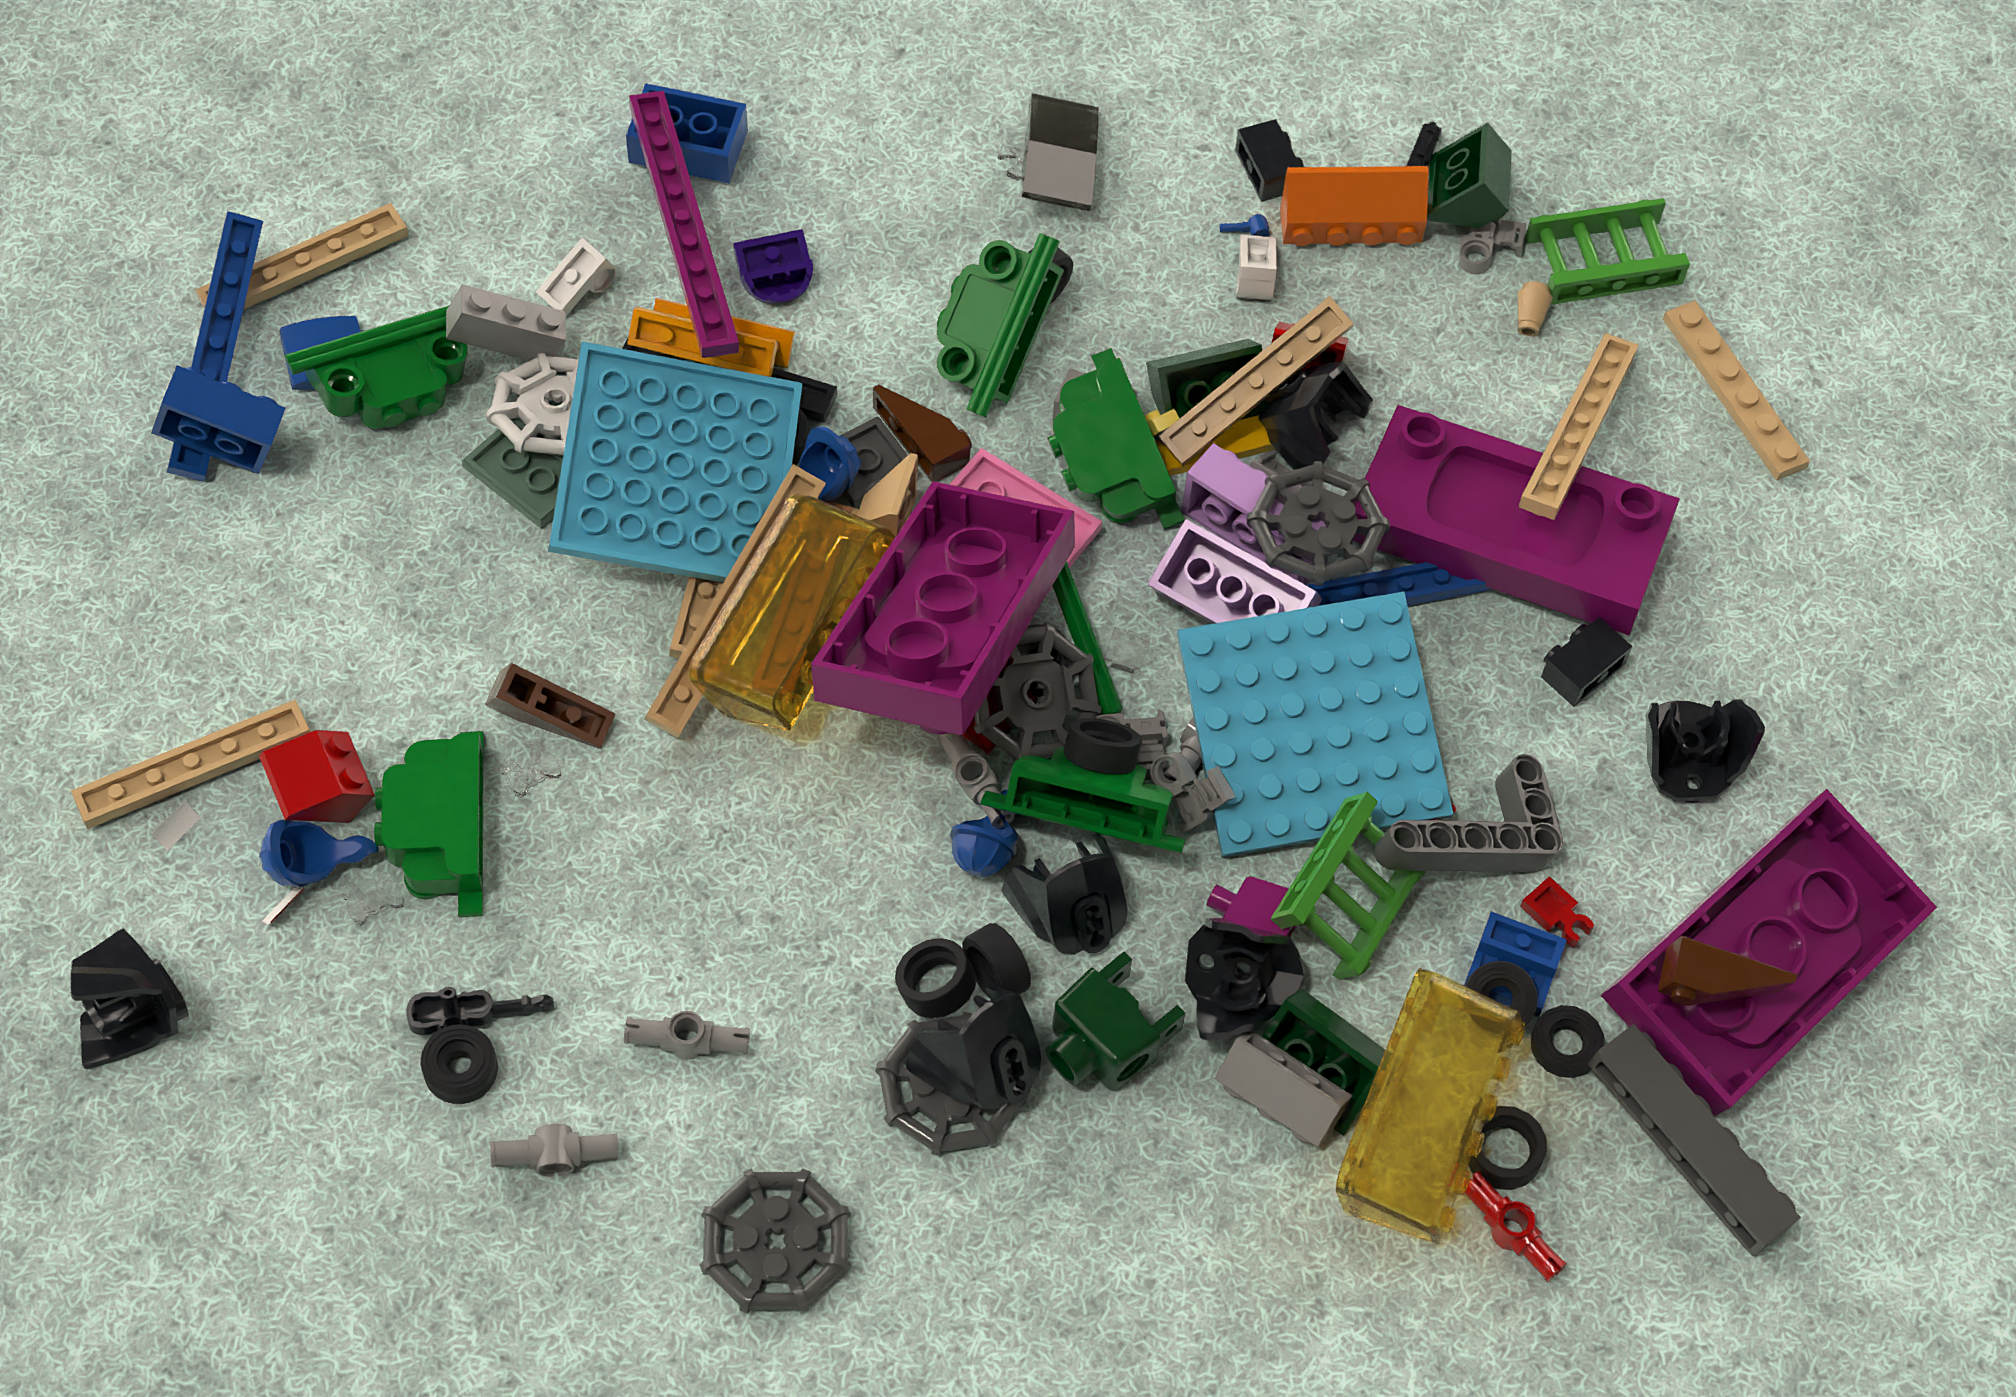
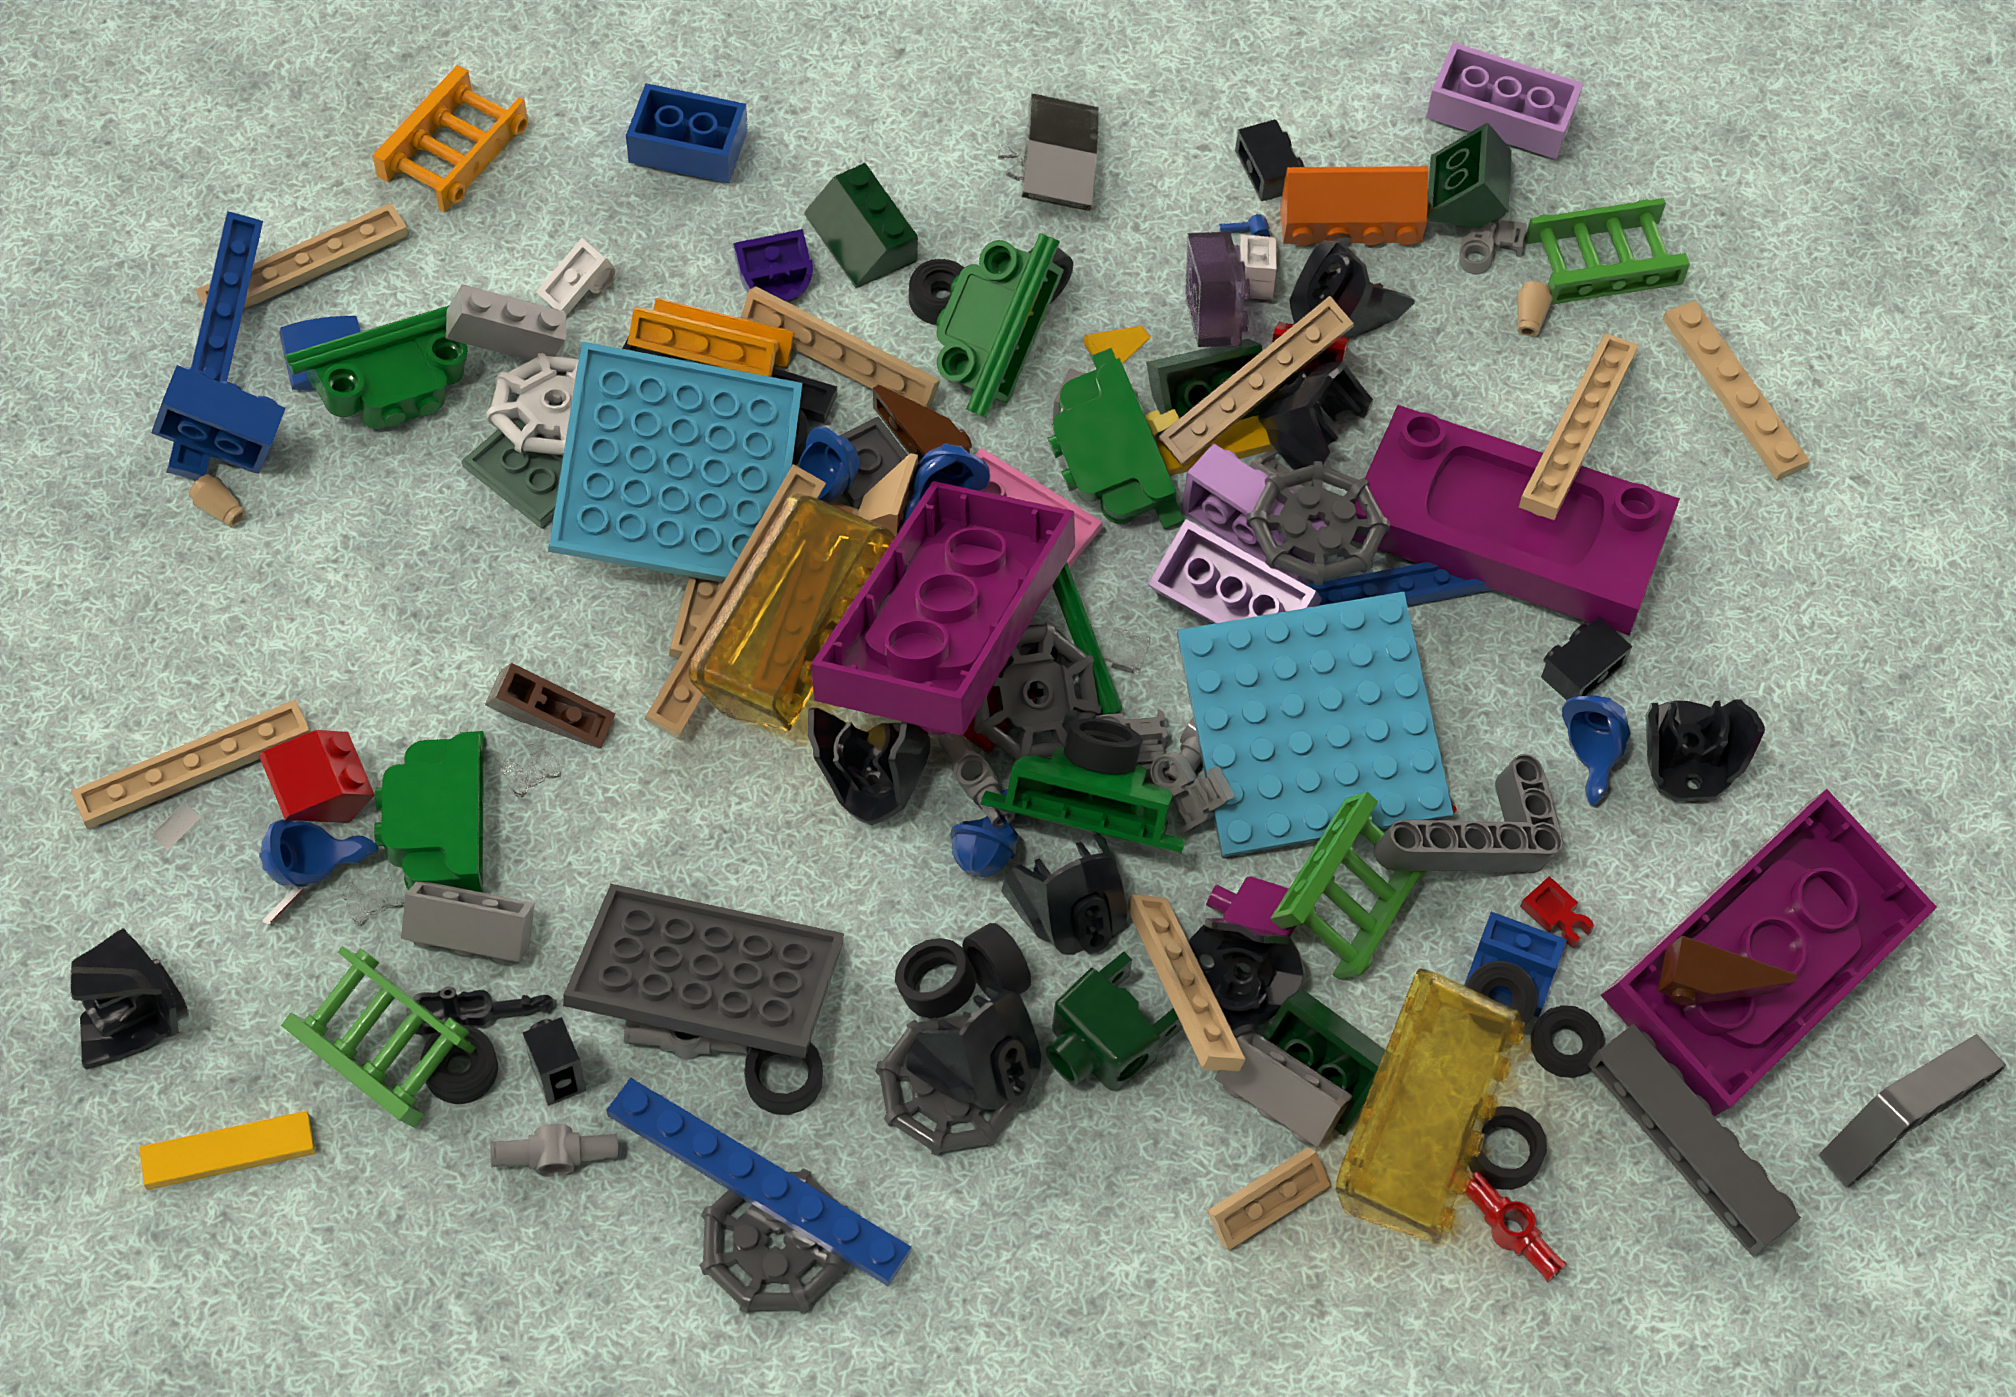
(215, 499): none -> tan cone
(226, 1150): none -> yellow tile
(371, 1076): none -> bright green fence
(437, 112): none -> light orange fence
(467, 921): none -> light grey brick
(554, 1060): none -> black brick
(683, 225): magenta plate -> none
(705, 970): none -> dark grey plate
(759, 1181): none -> blue plate
(781, 1102): none -> black tyre
(840, 349): none -> tan plate
(862, 226): none -> dark green slope
(869, 769): none -> black piece
(926, 278): none -> black tyre
(949, 466): none -> blue piece
(1122, 341): none -> yellow sticker
(1185, 984): none -> tan plate
(1216, 289): none -> clear purple brick
(1268, 1198): none -> tan plate
(1341, 275): none -> black piece
(1425, 145): black axle -> none
(1518, 101): none -> lavender brick
(1598, 737): none -> blue piece
(1909, 1105): none -> dark grey beam

